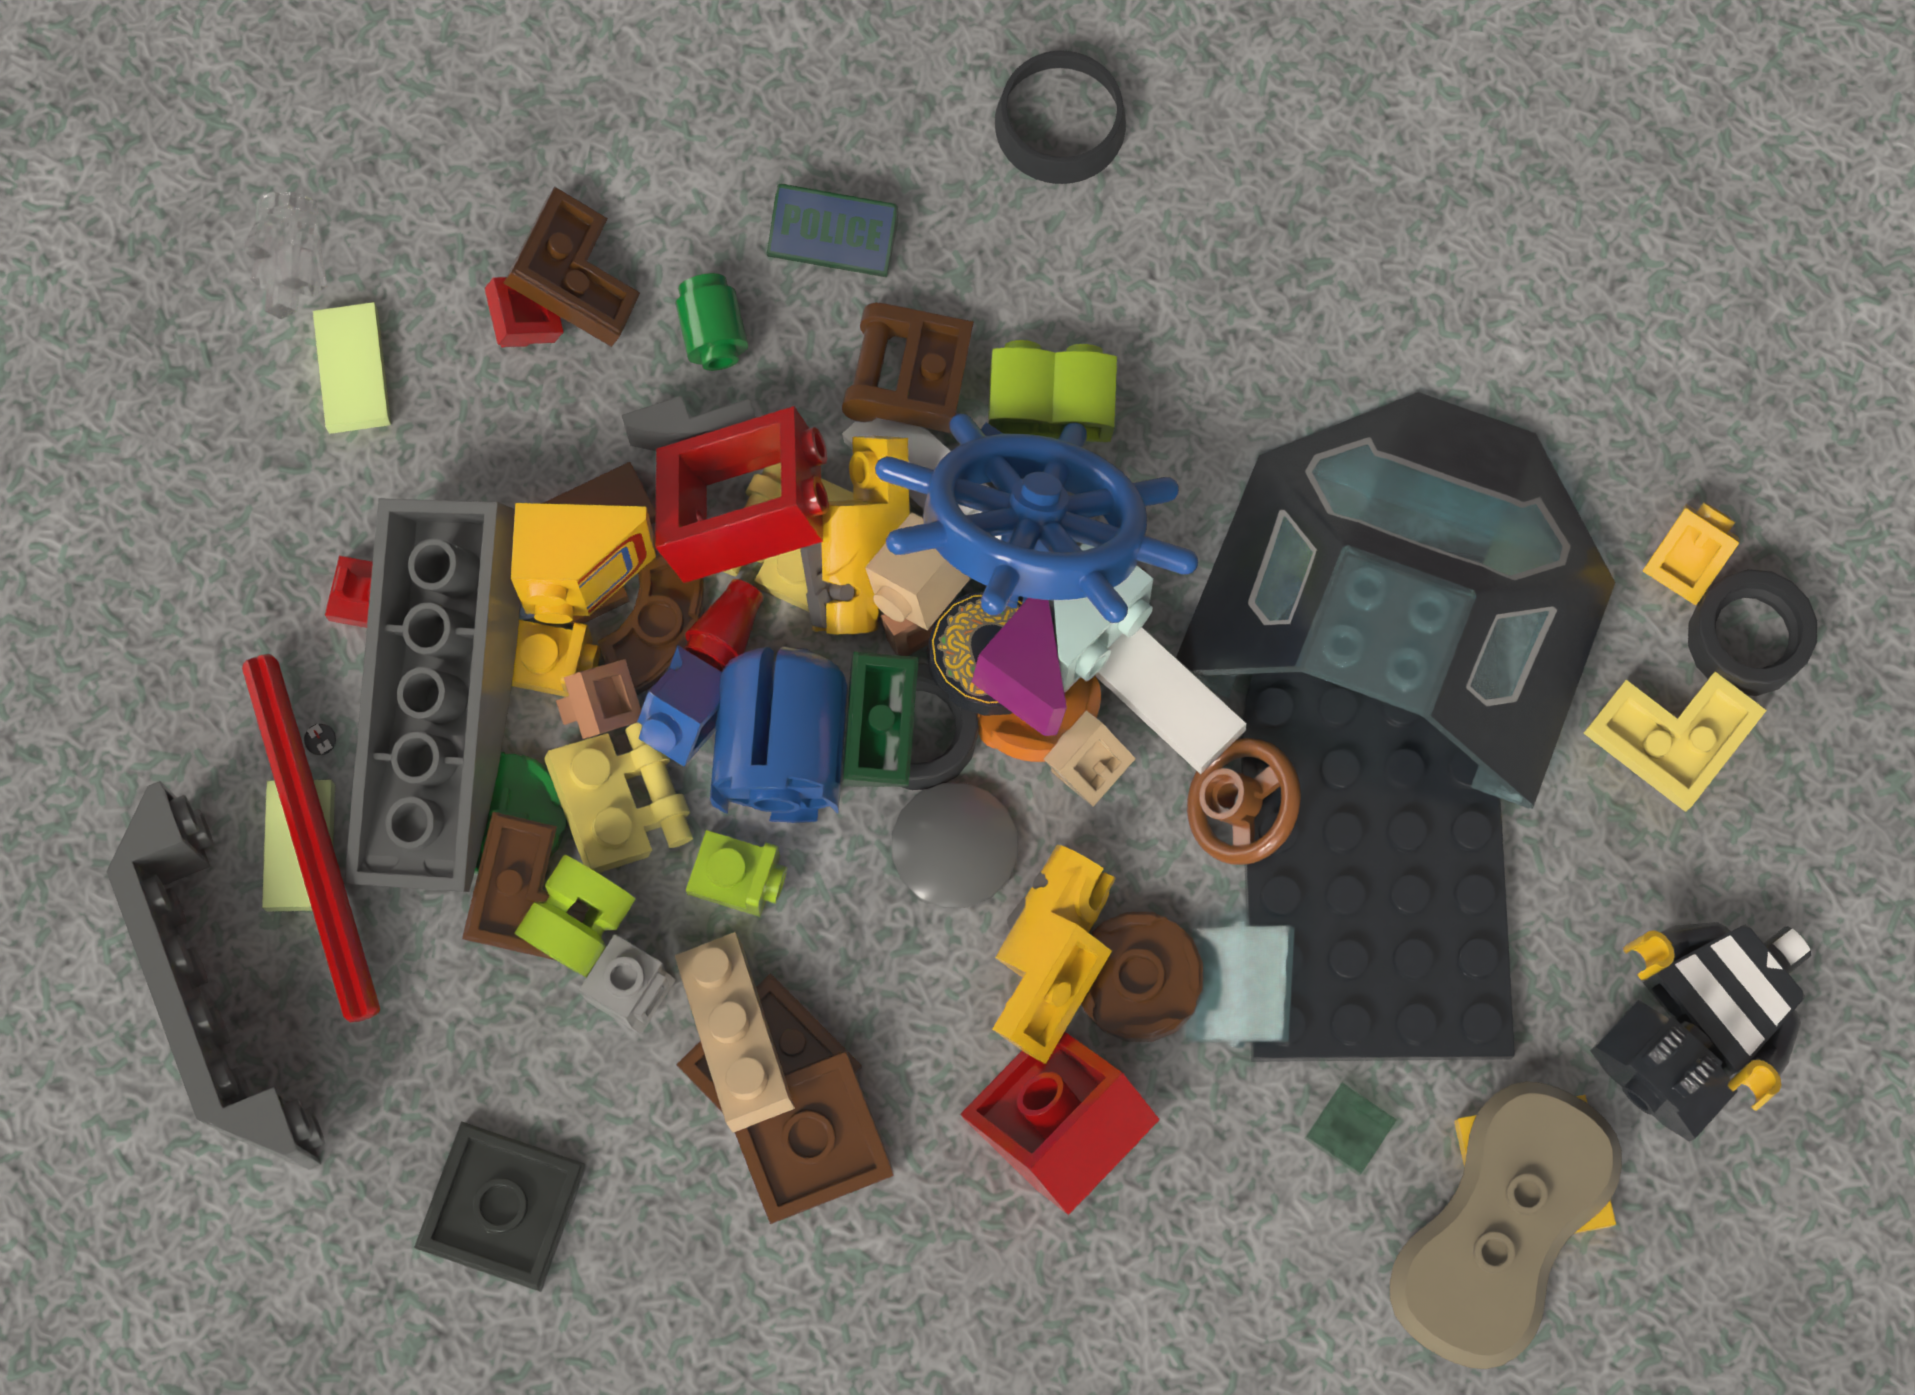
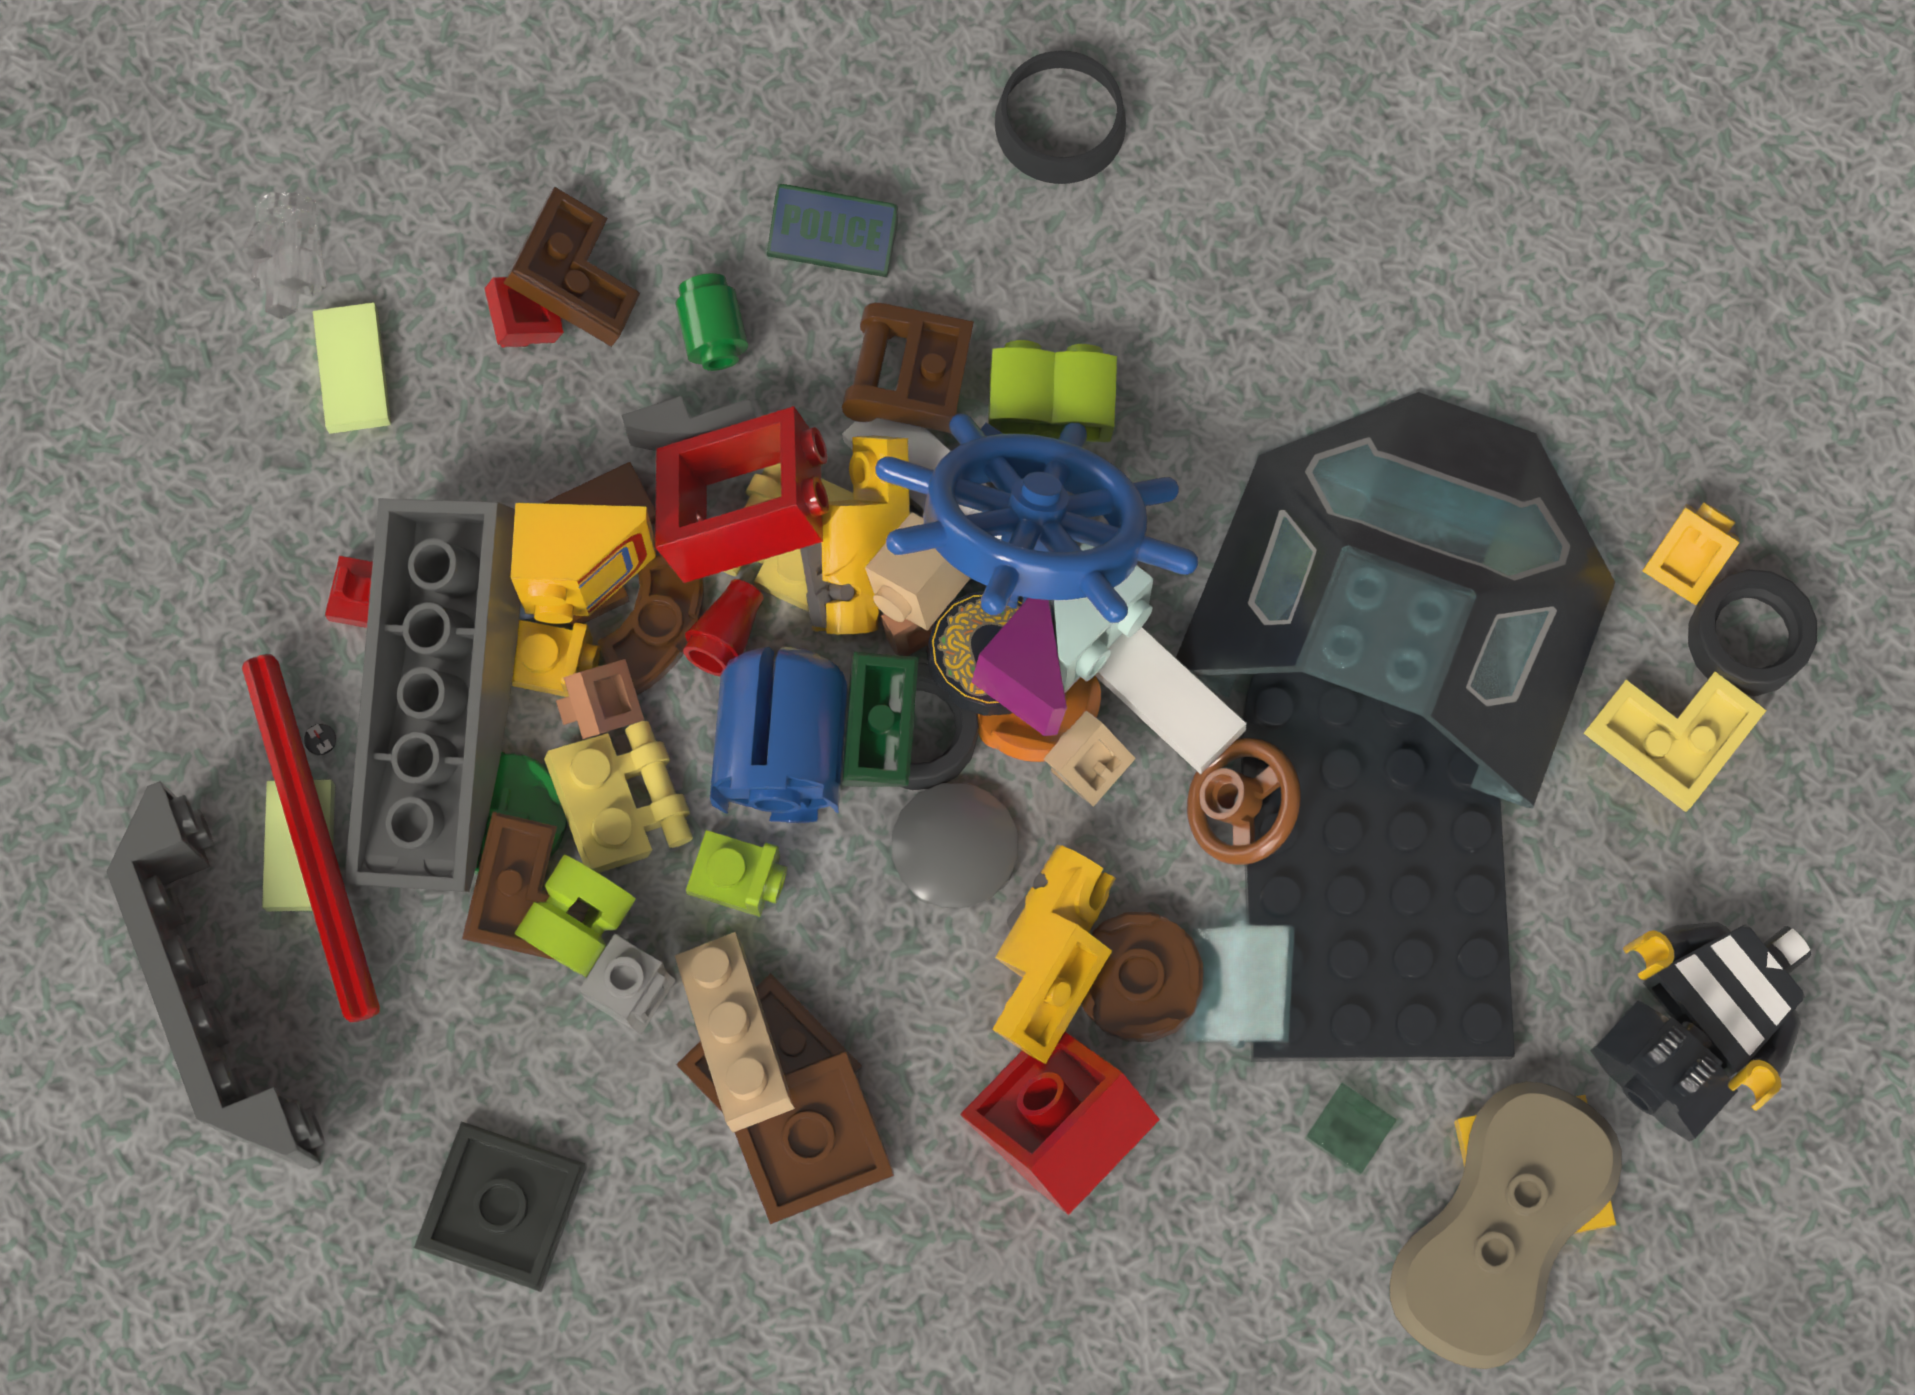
(681, 708): blue window -> none

